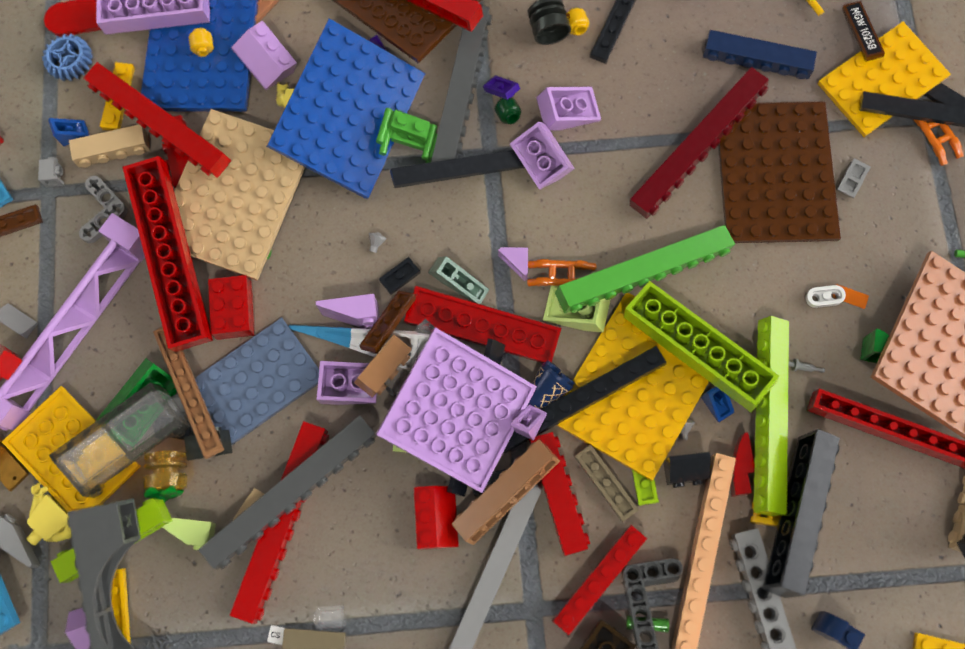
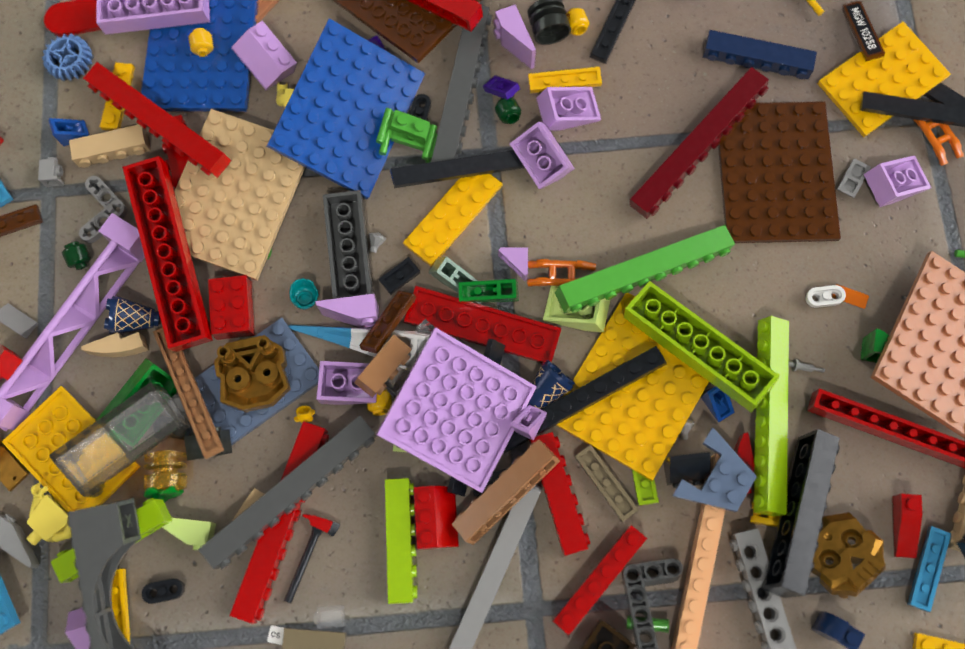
(76, 255): none -> dark green head
(117, 345): none -> tan slope
(129, 316): none -> dark blue cone
(164, 591): none -> black plate
(255, 389): none -> pearl gold brick
(303, 293): none -> teal hair
(304, 413): none -> yellow plate
(318, 526): none -> black piece
(347, 244): none -> dark grey brick
(382, 404): none -> yellow head
(399, 541): none -> lime brick
(421, 112): none -> black plate
(451, 216): none -> yellow plate
(489, 291): none -> green slope
(514, 35): none -> lavender slope
(565, 78): none -> yellow plate
(727, 481): none -> sand blue wing
(832, 545): none -> pearl gold brick
(896, 180): none -> lavender slope
(906, 524): none -> red slope
(929, 569): none -> dark azure plate

